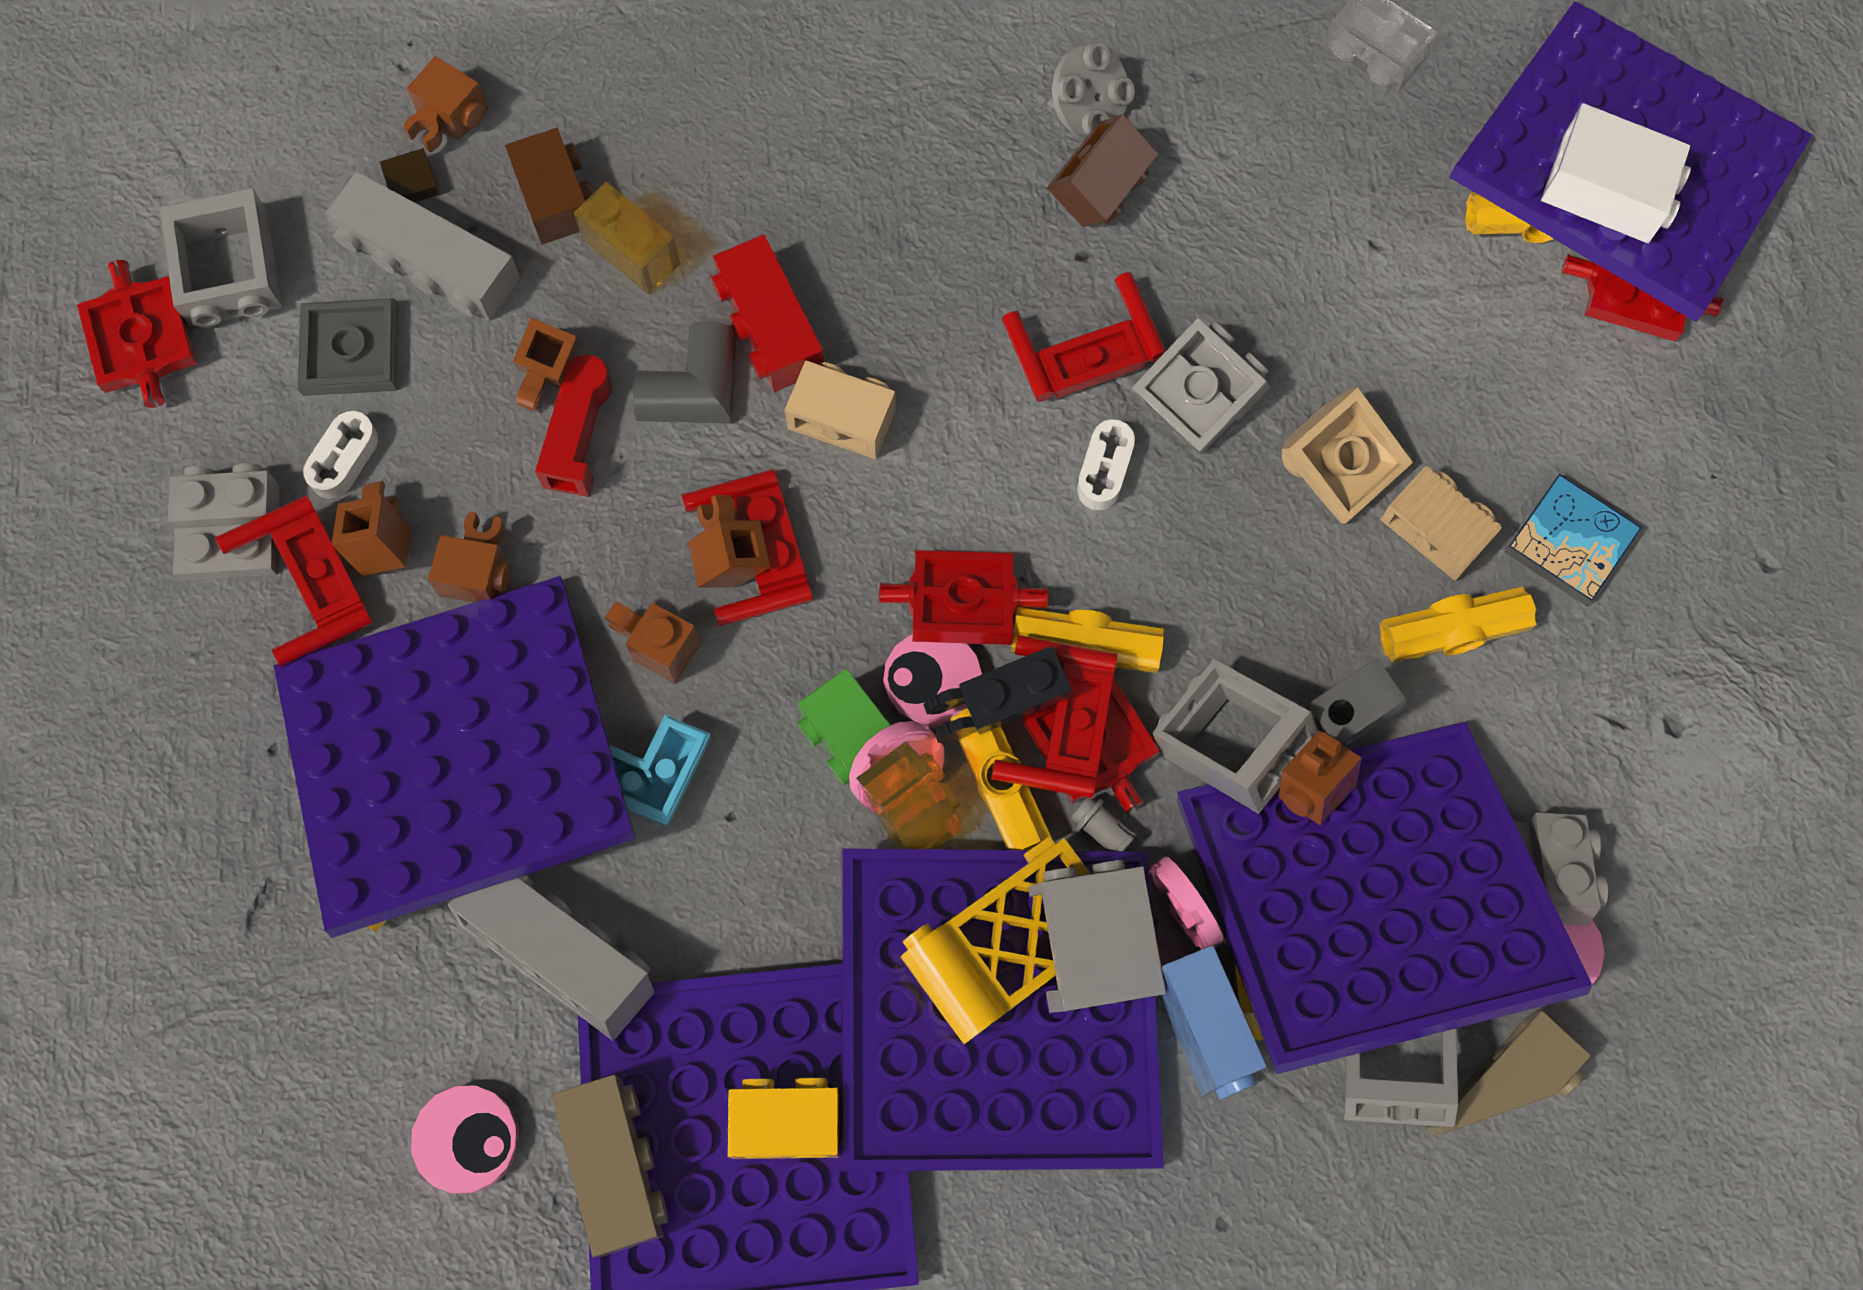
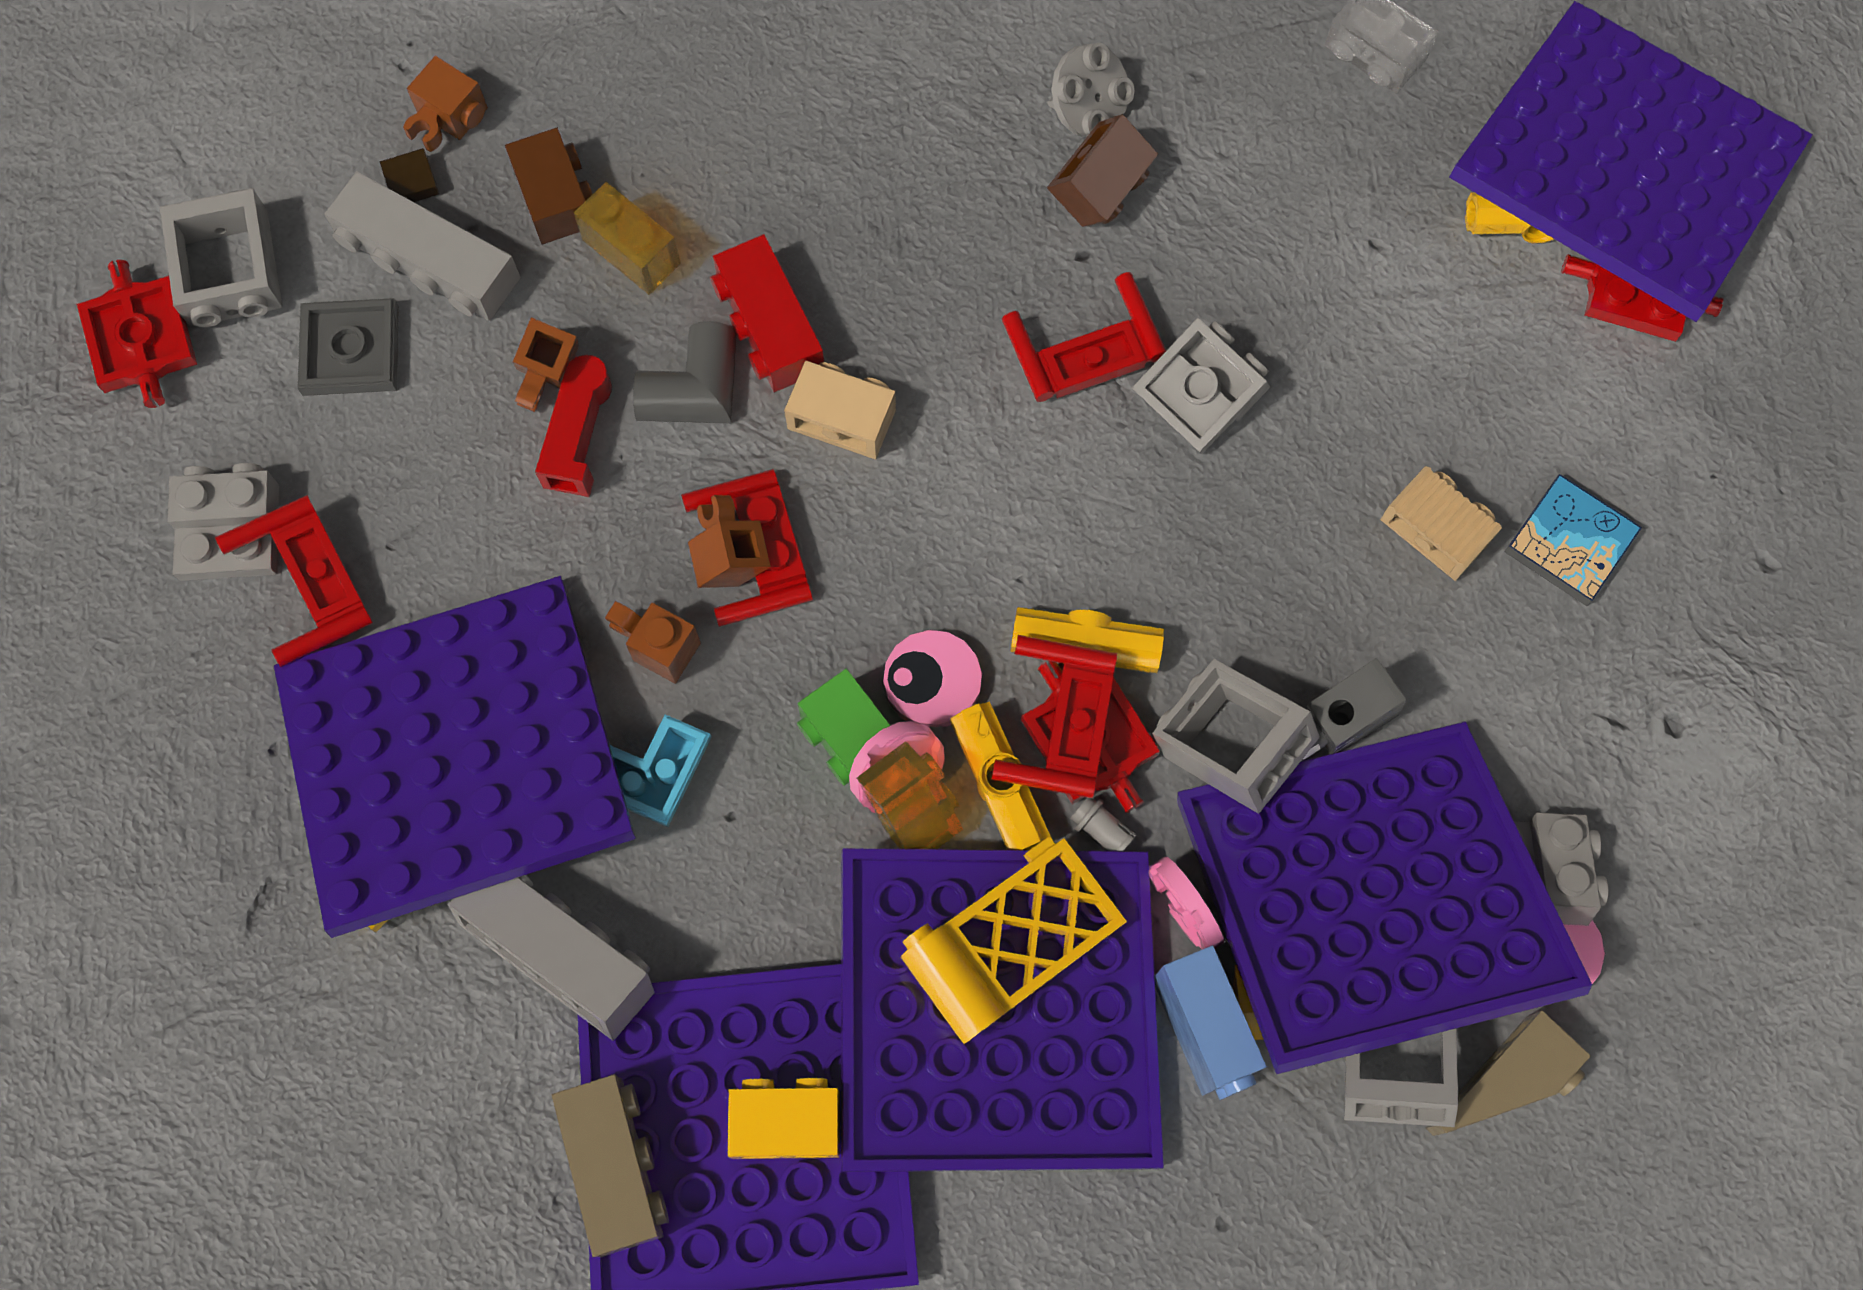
(342, 455): white beam -> none
(372, 532): dark orange brick -> none
(465, 1139): bright pink tile -> none
(471, 566): dark orange brick -> none
(963, 597): red plate -> none
(1002, 695): black hinge -> none
(1096, 461): white beam -> none
(1100, 936): light grey panel -> none
(1319, 778): dark orange brick -> none
(1345, 454): tan slope -> none
(1457, 624): yellow piece -> none
(1618, 174): white brick -> none

